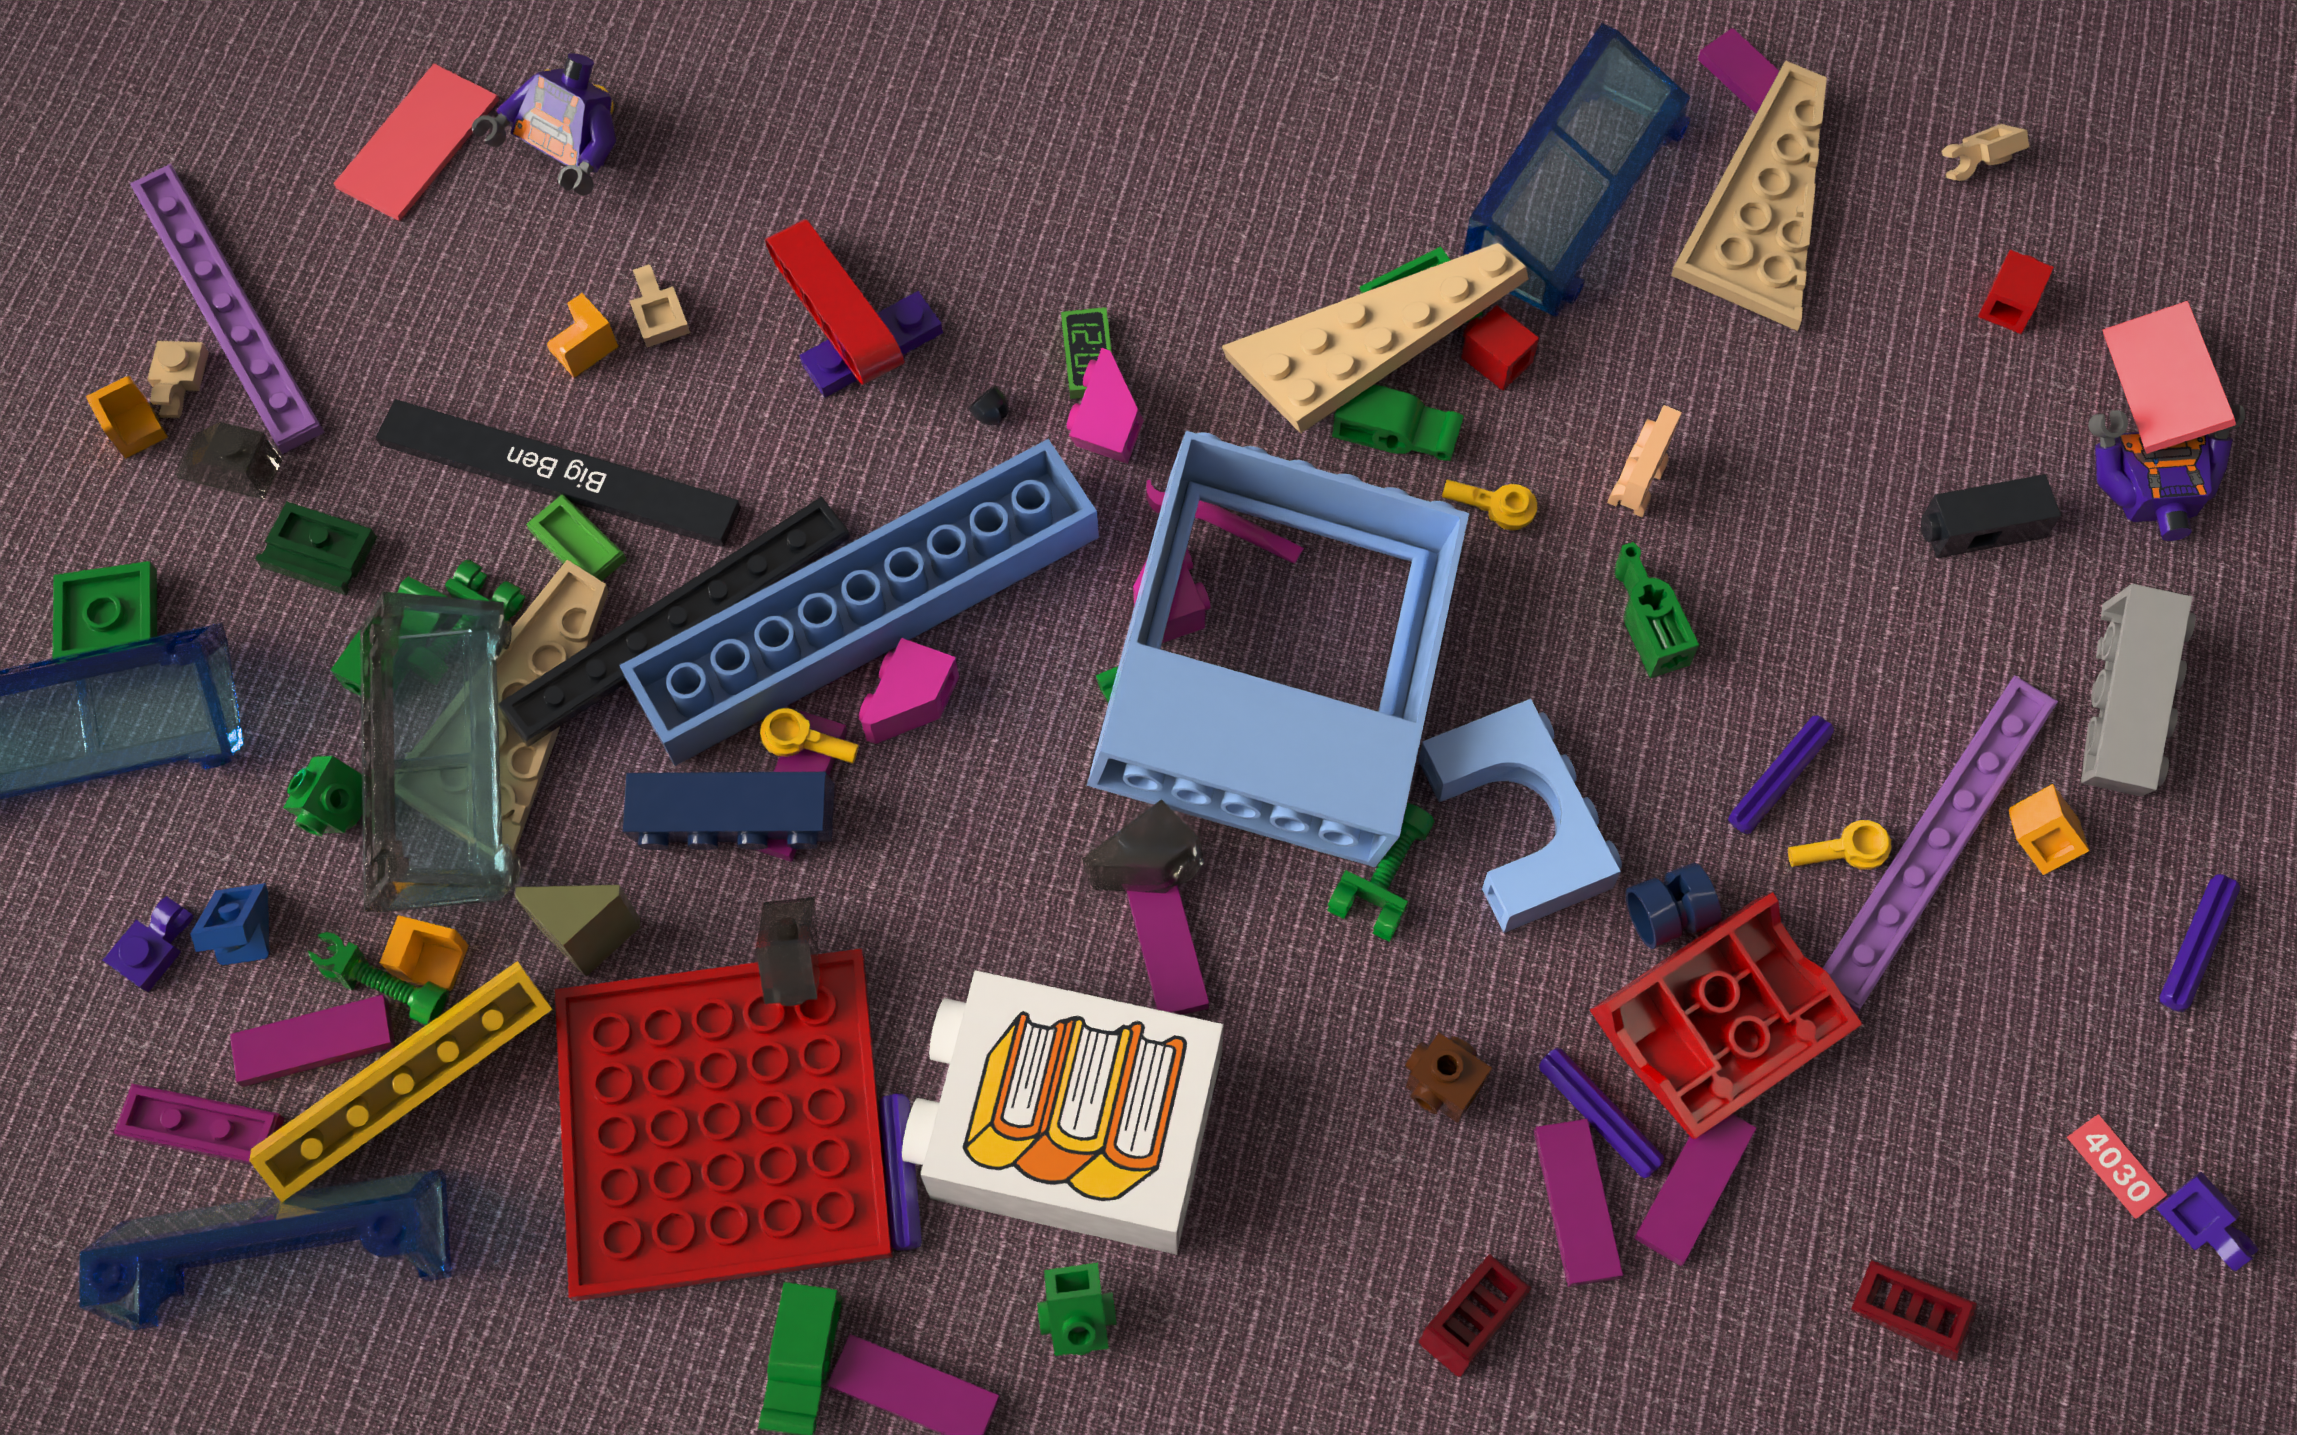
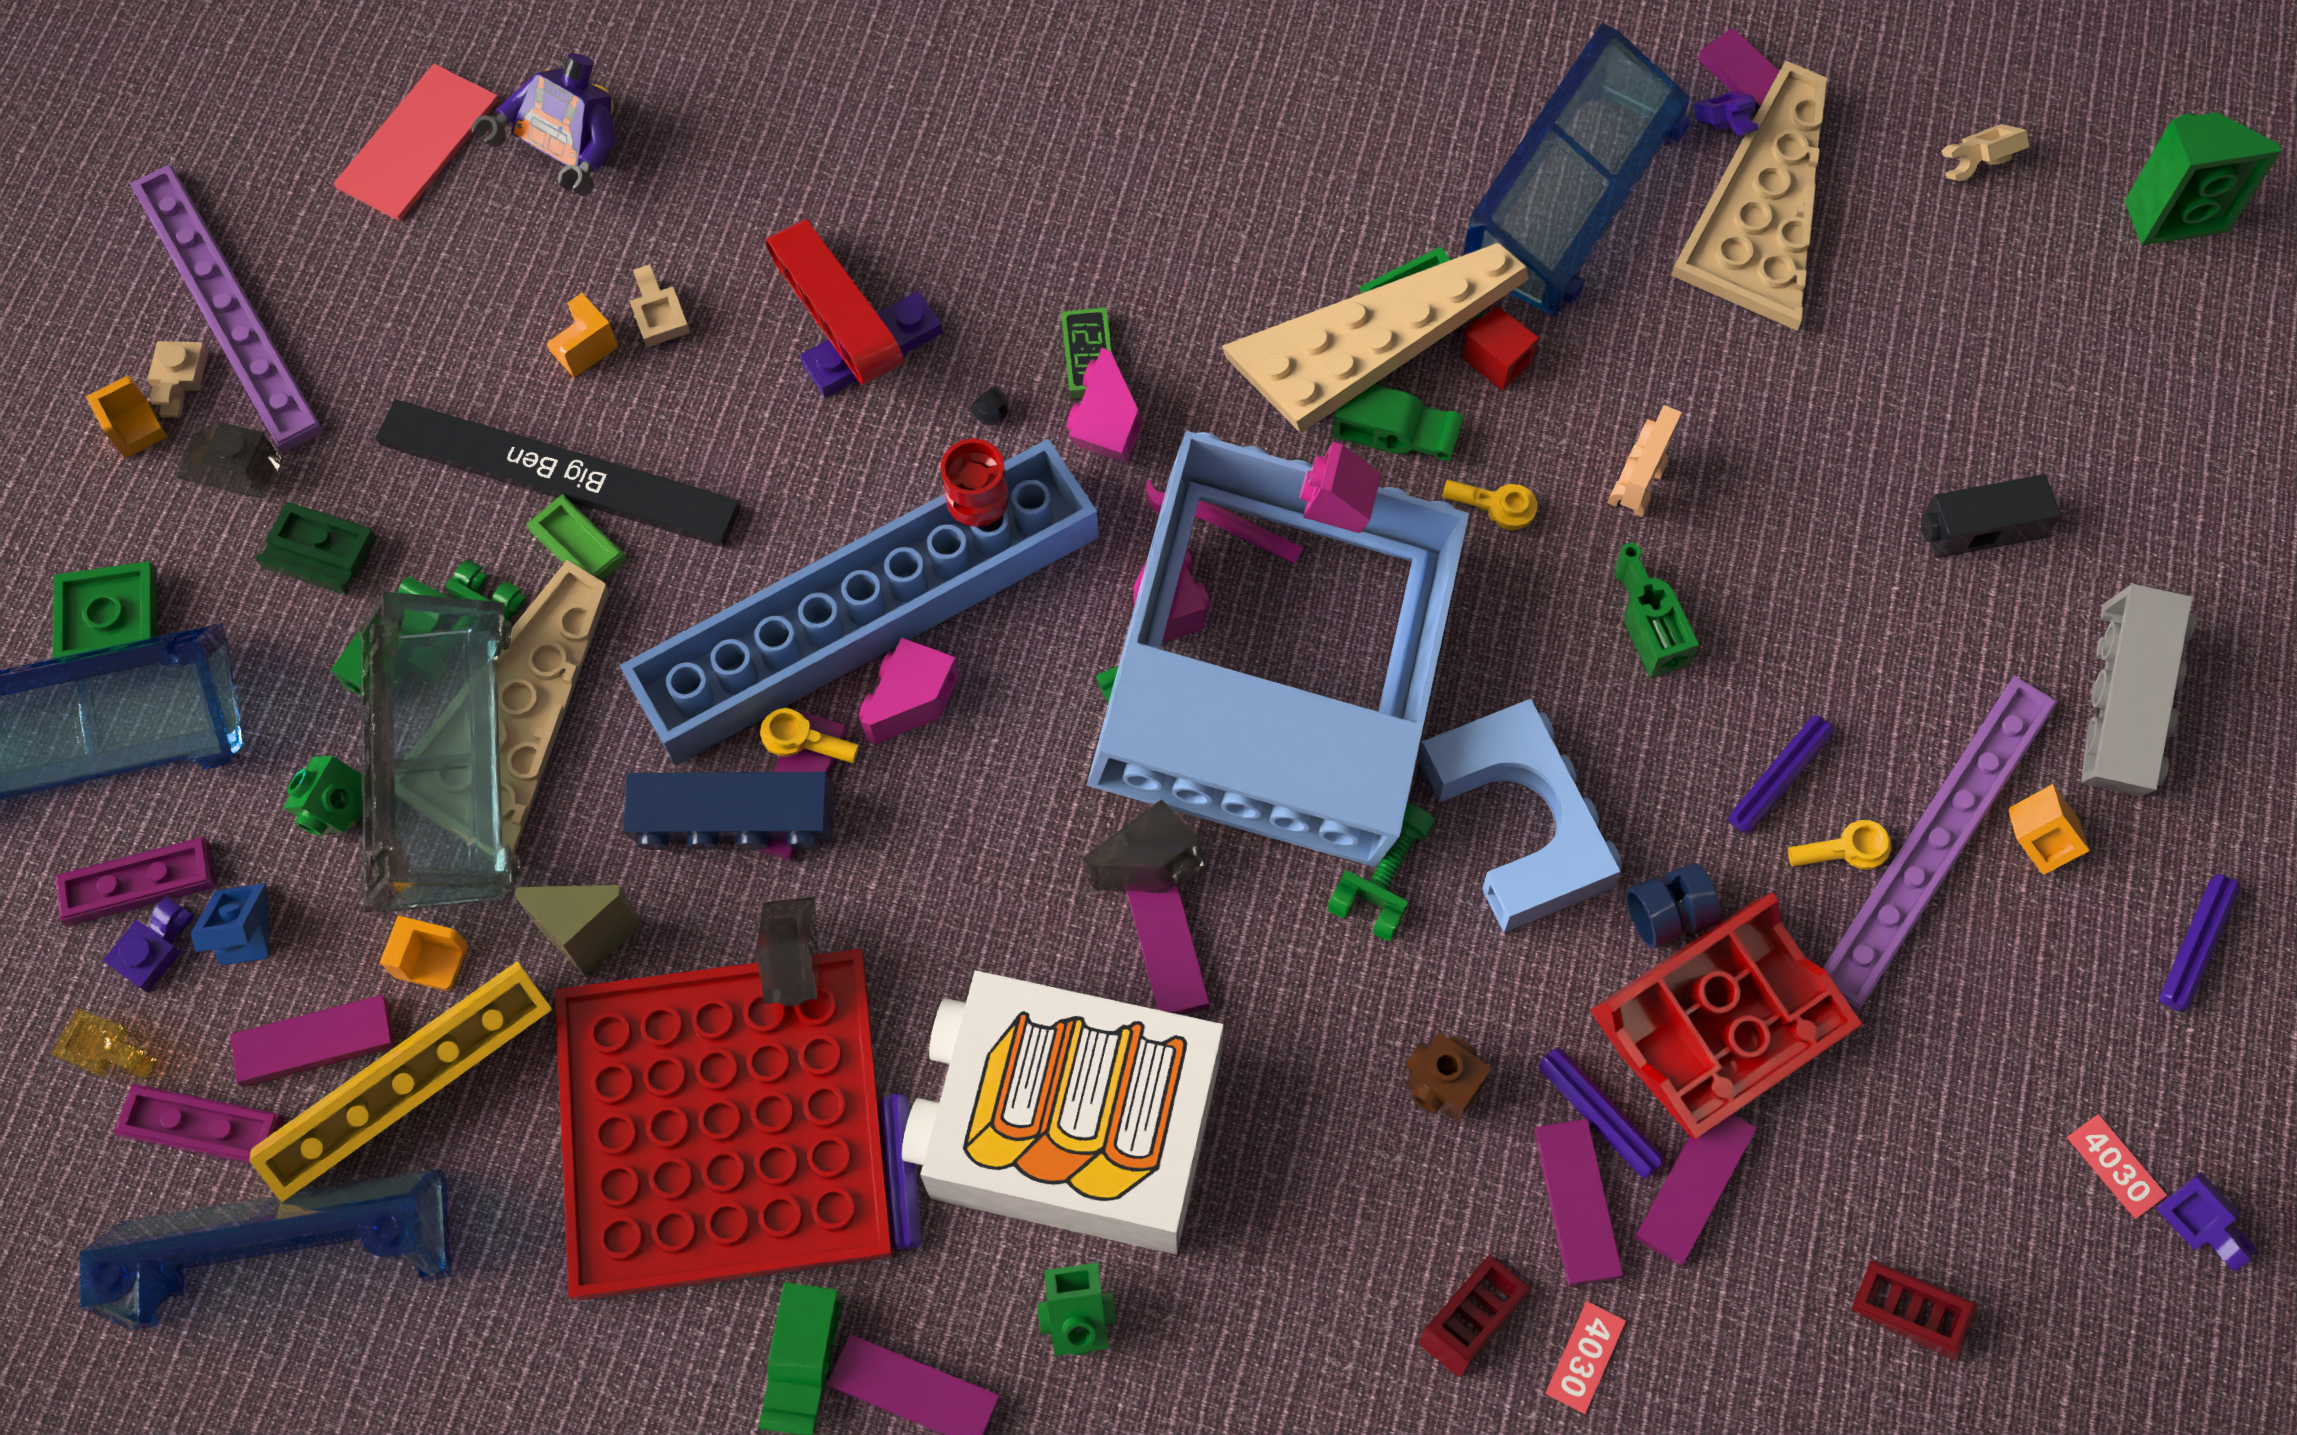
(96, 1043): none -> clear yellow plate
(135, 881): none -> magenta tile
(351, 966): green bar -> none
(596, 668): black tile -> none
(974, 482): none -> red wheel
(1340, 489): none -> dark pink slope
(1585, 1357): none -> coral sticker
(1728, 111): none -> dark purple plate
(2015, 291): red brick -> none
(2165, 483): dark purple torso -> none
(2168, 377): coral piece -> none
(2198, 178): none -> green slope

